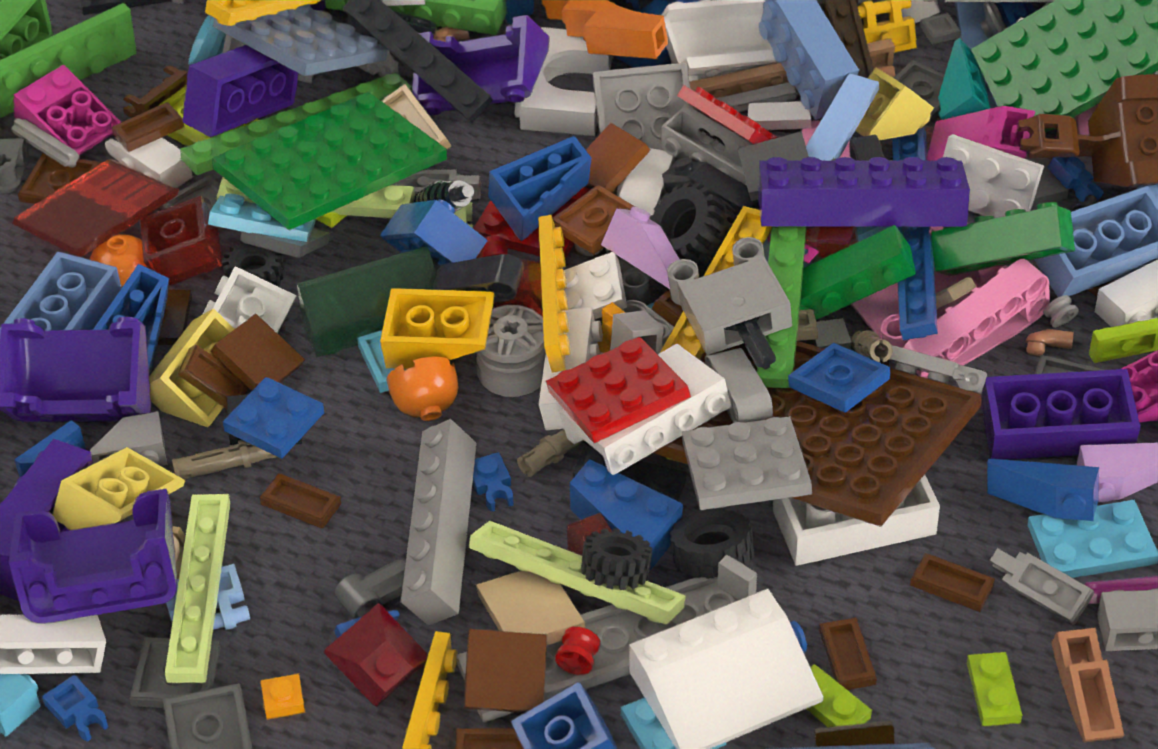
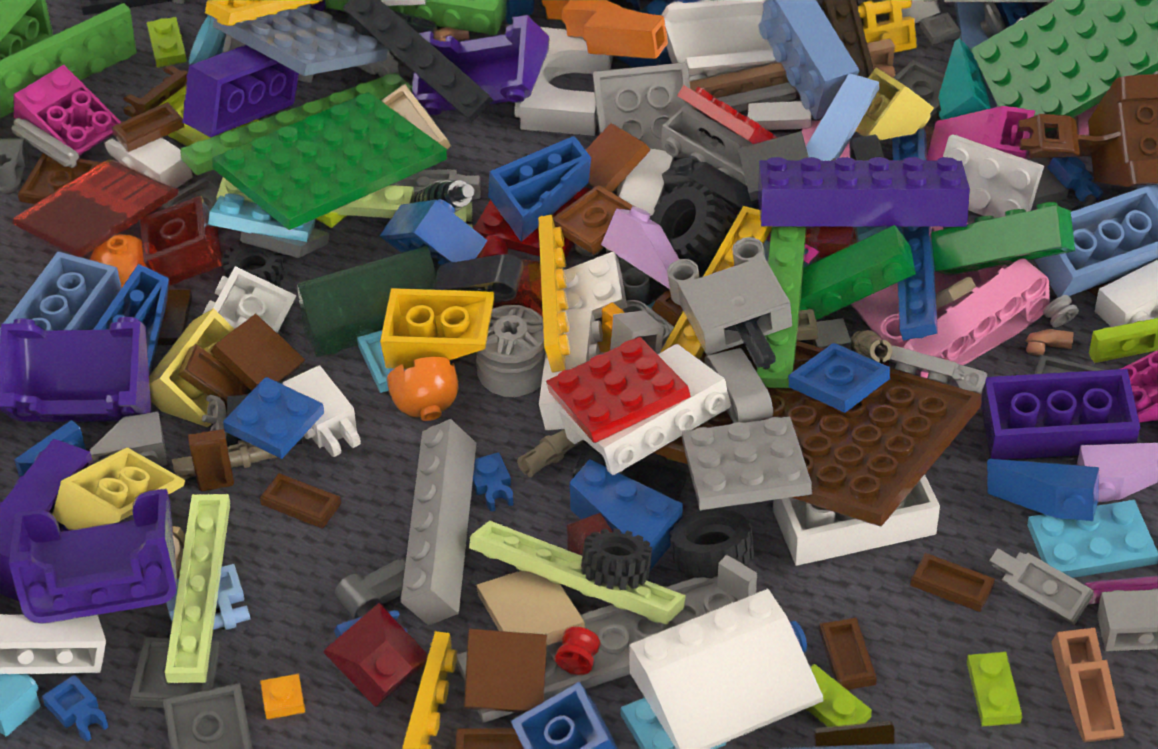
(166, 42): none -> lime plate
(211, 460): none -> reddish brown tile
(215, 413): none -> light grey piece
(338, 414): none -> white hinge

